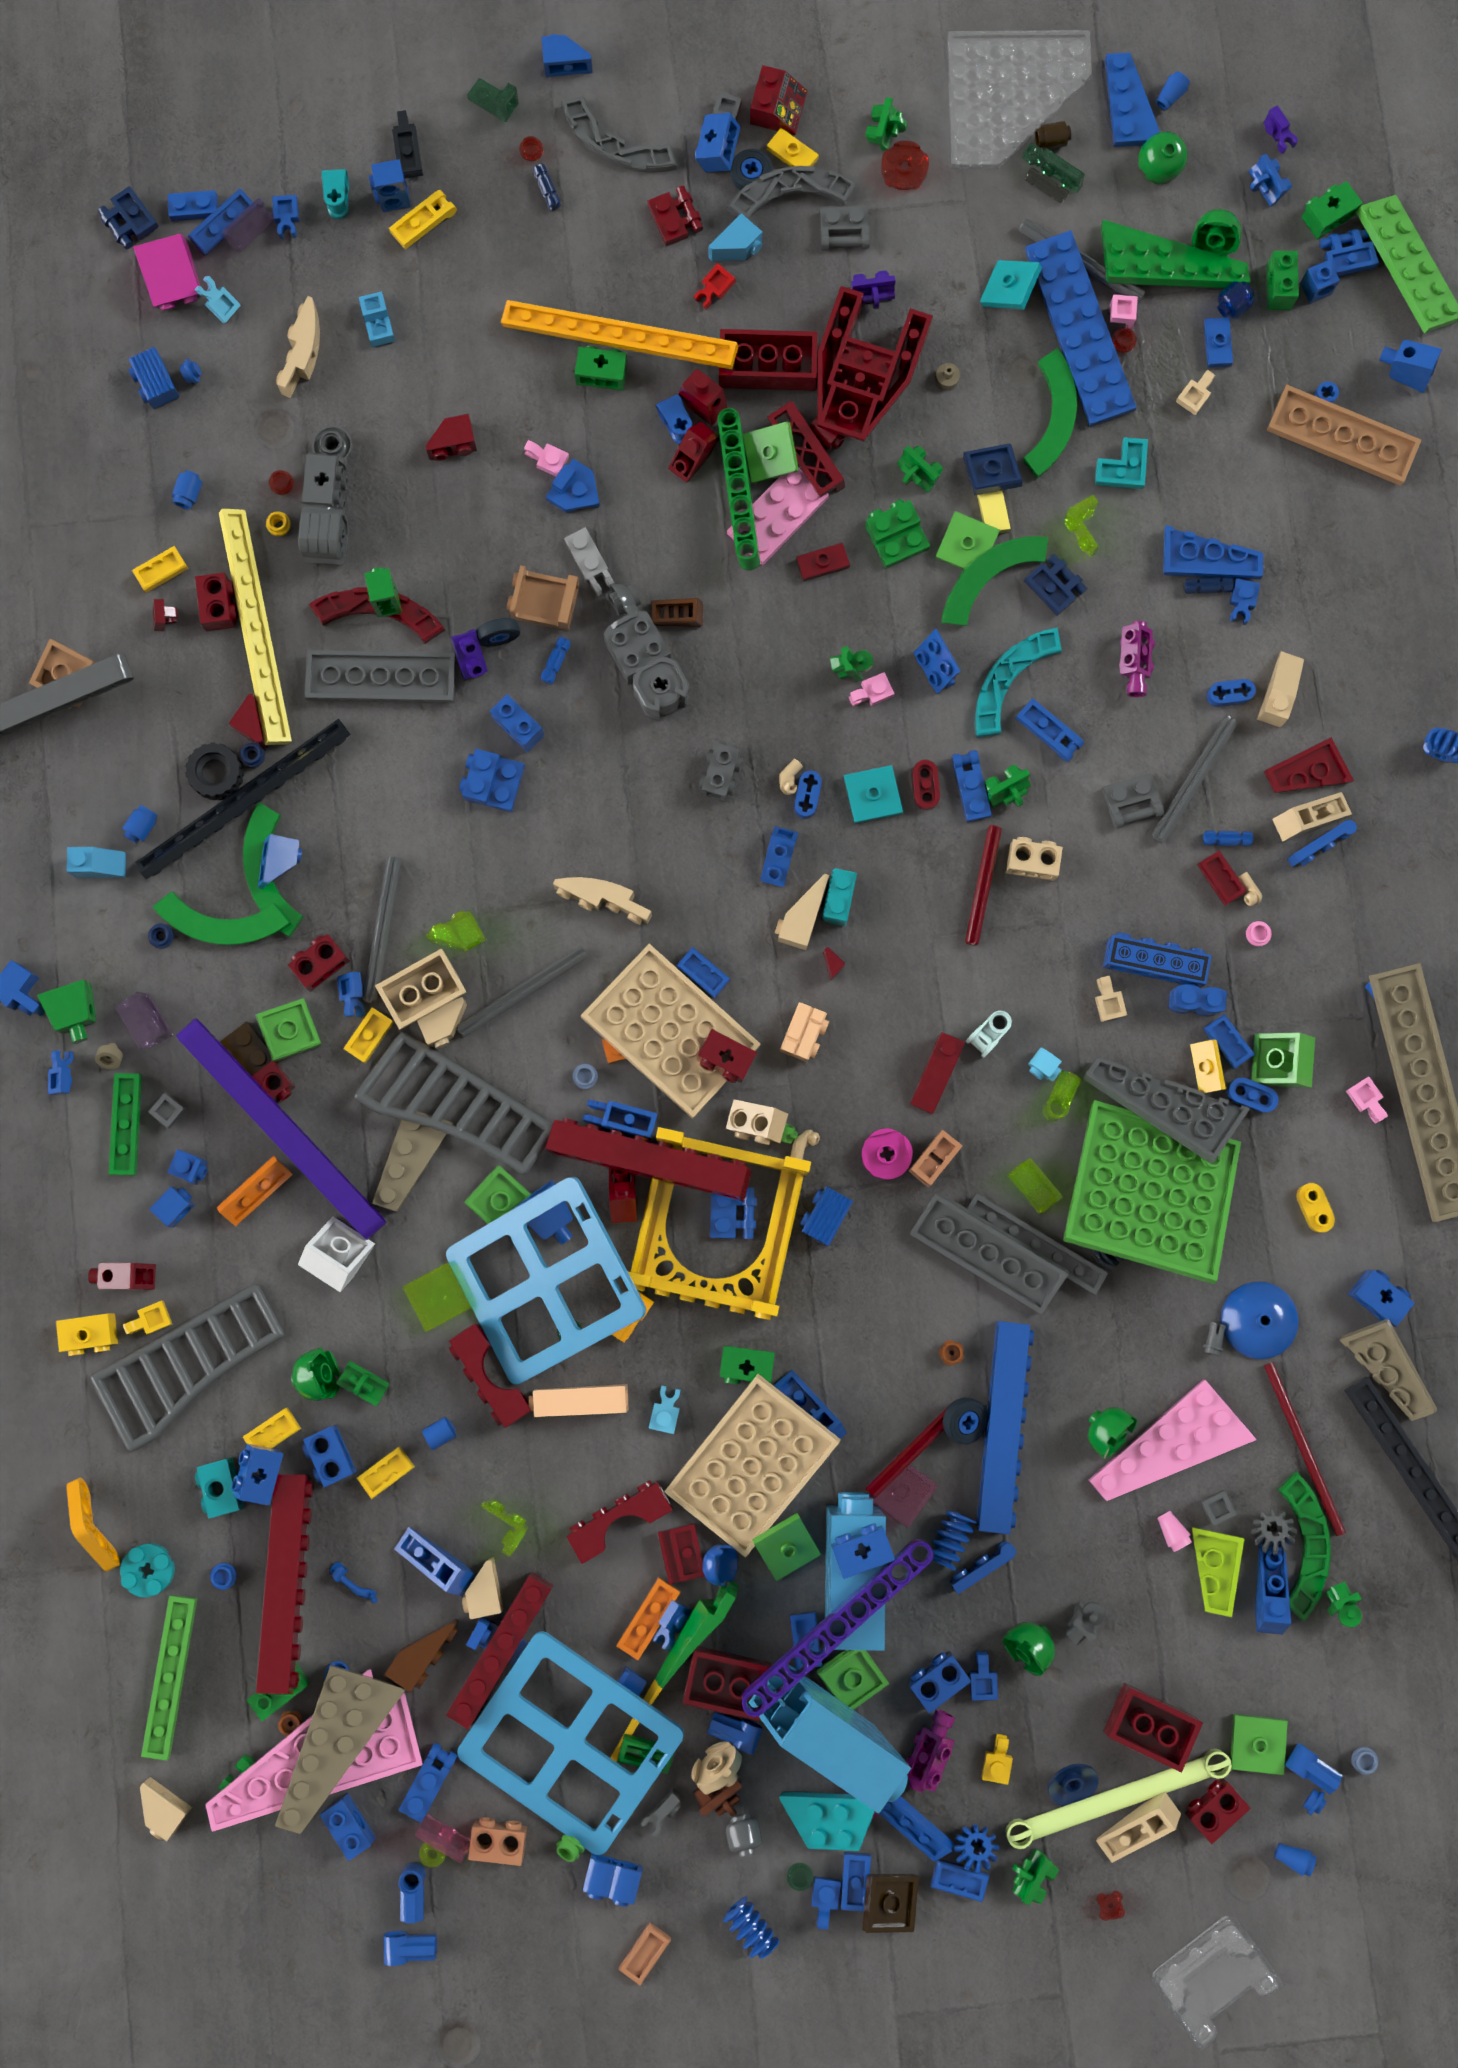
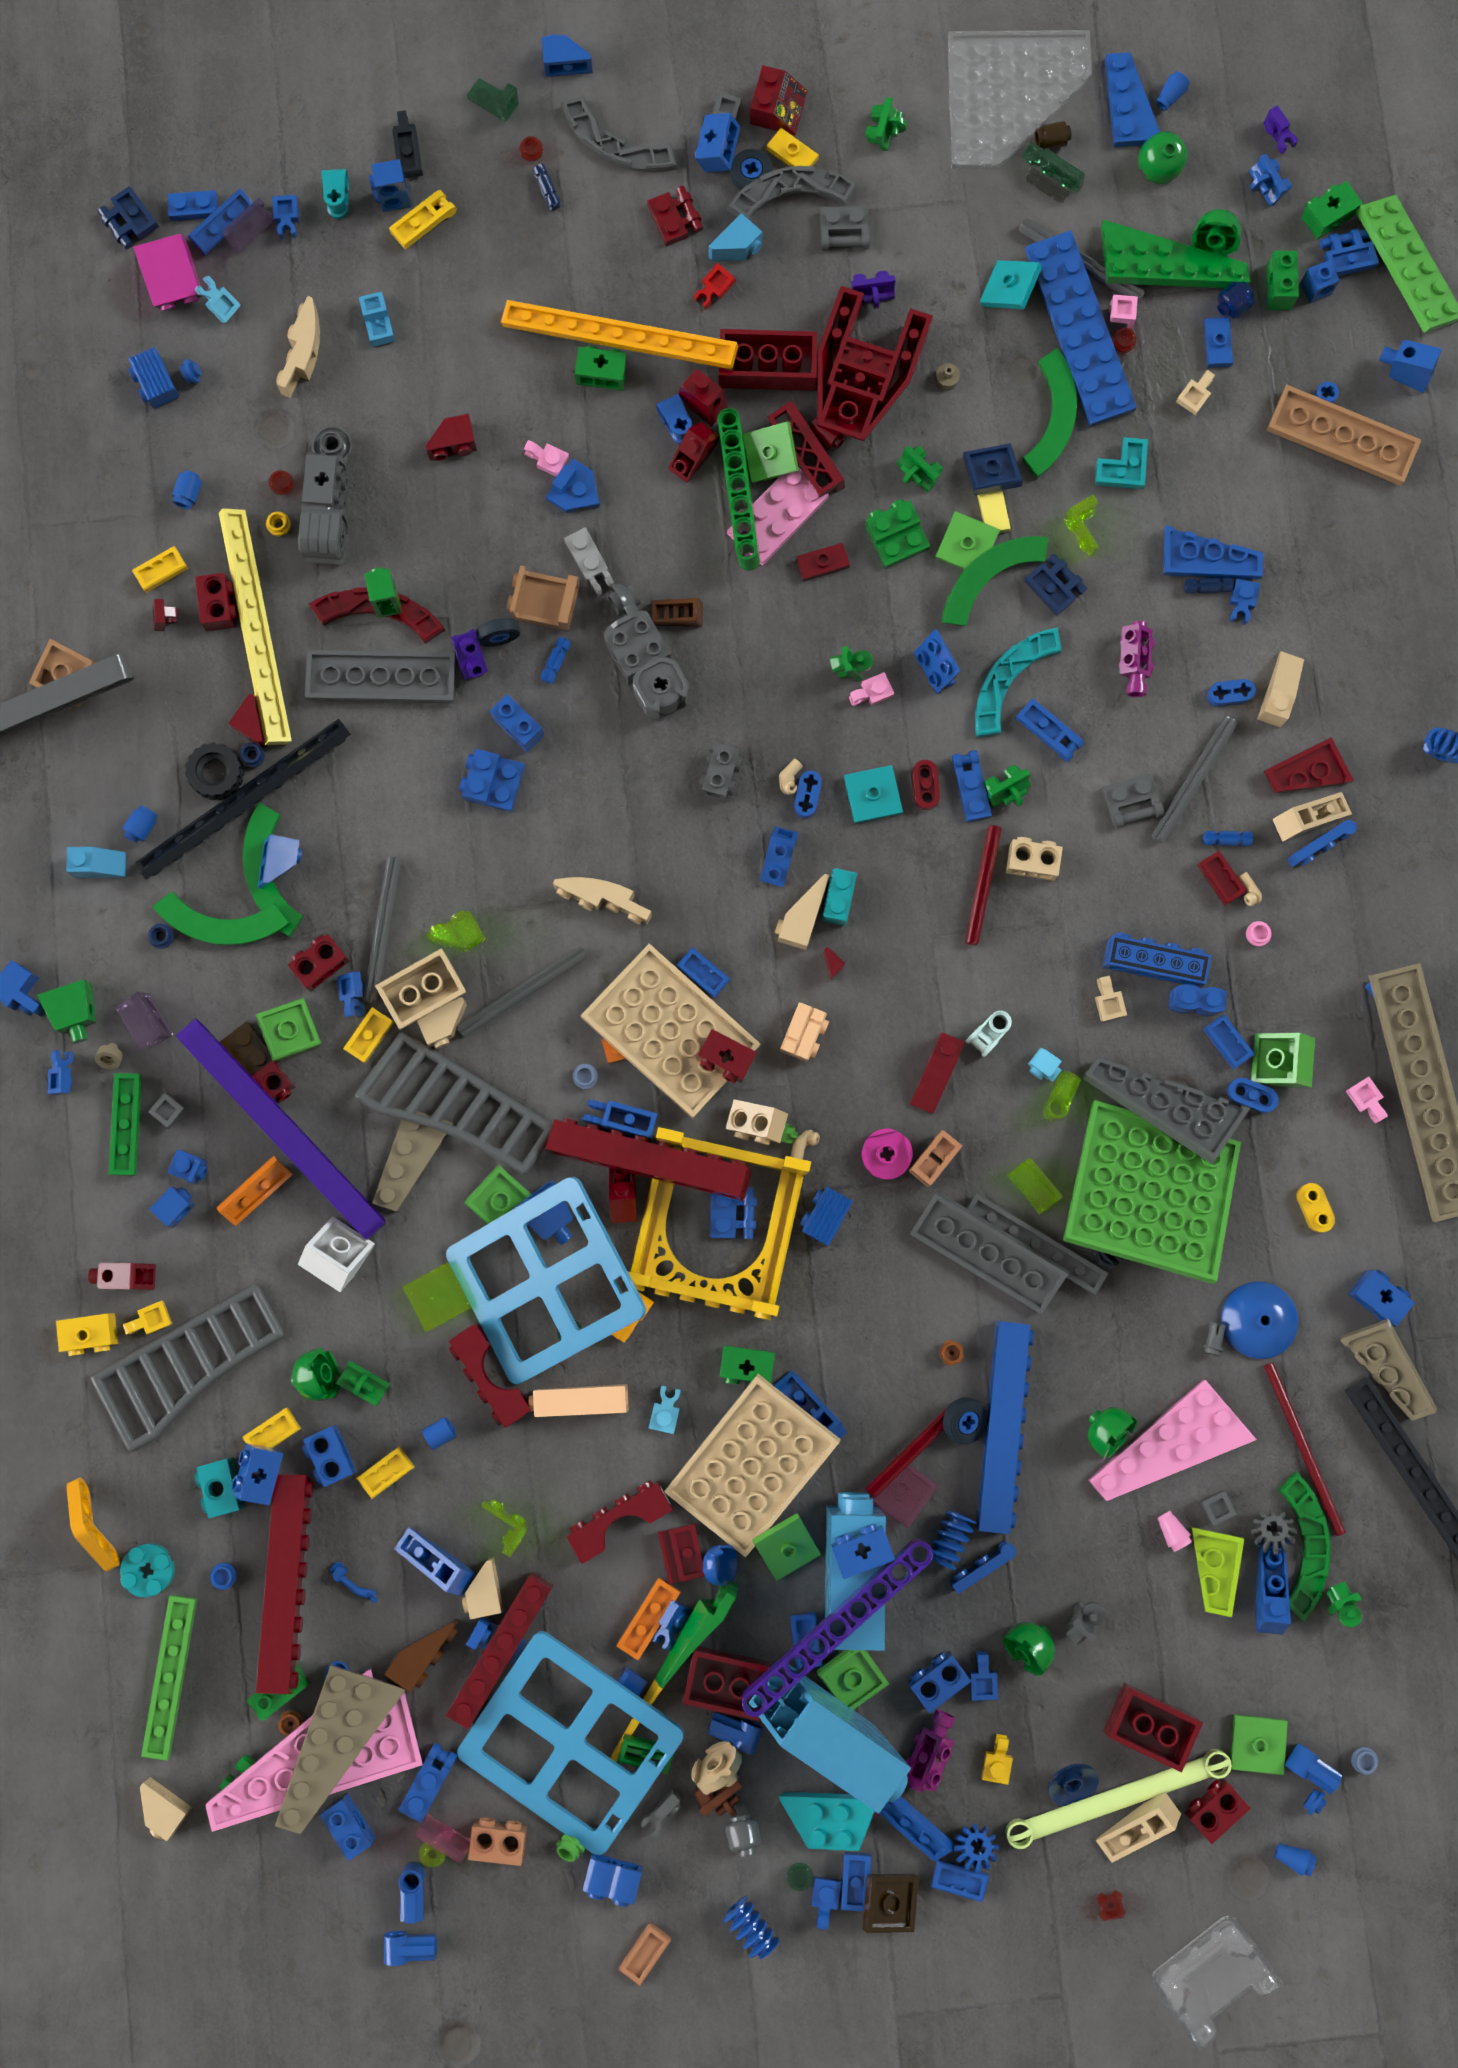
(896, 176): clear red plate -> none
(1031, 1876): green hips -> none
(1208, 1066): yellow plate -> none

